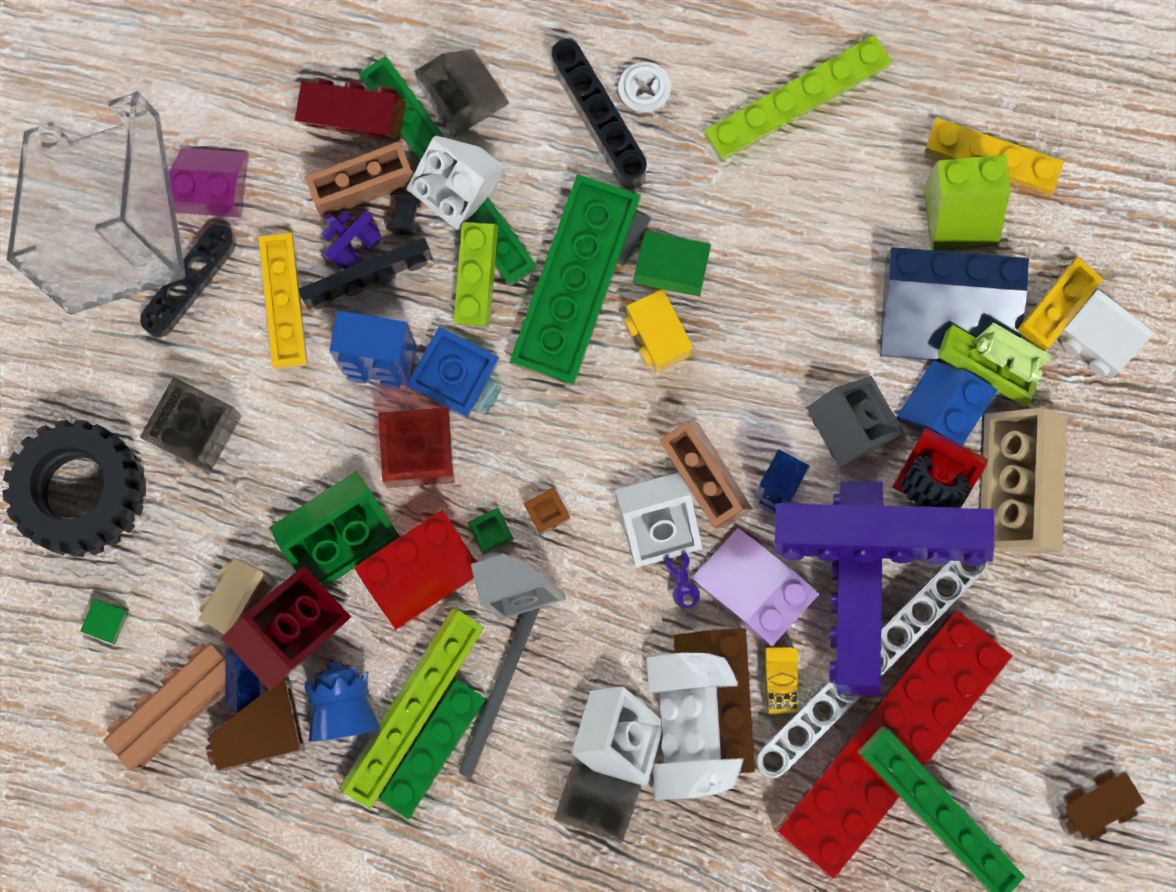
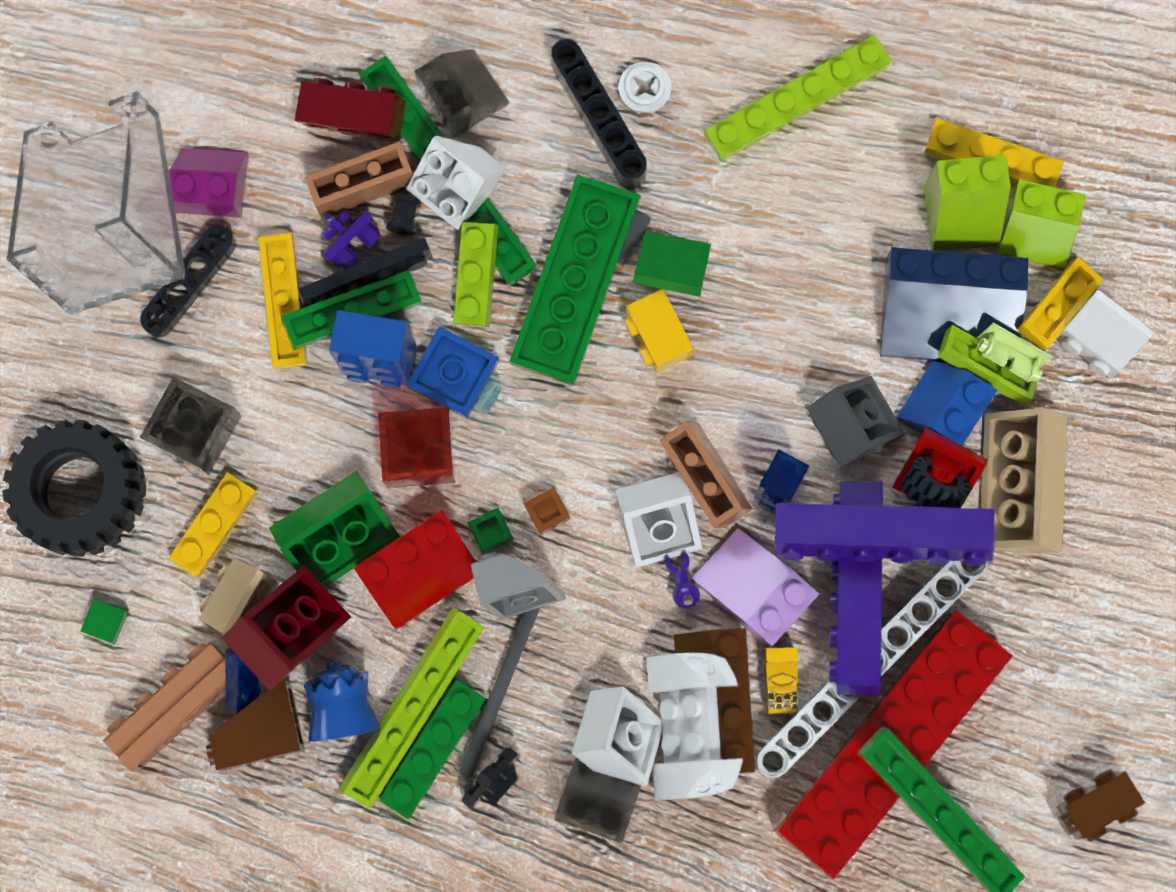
(213, 525): none -> yellow plate
(376, 299): none -> green plate
(493, 780): none -> black plate
(1041, 223): none -> lime slope

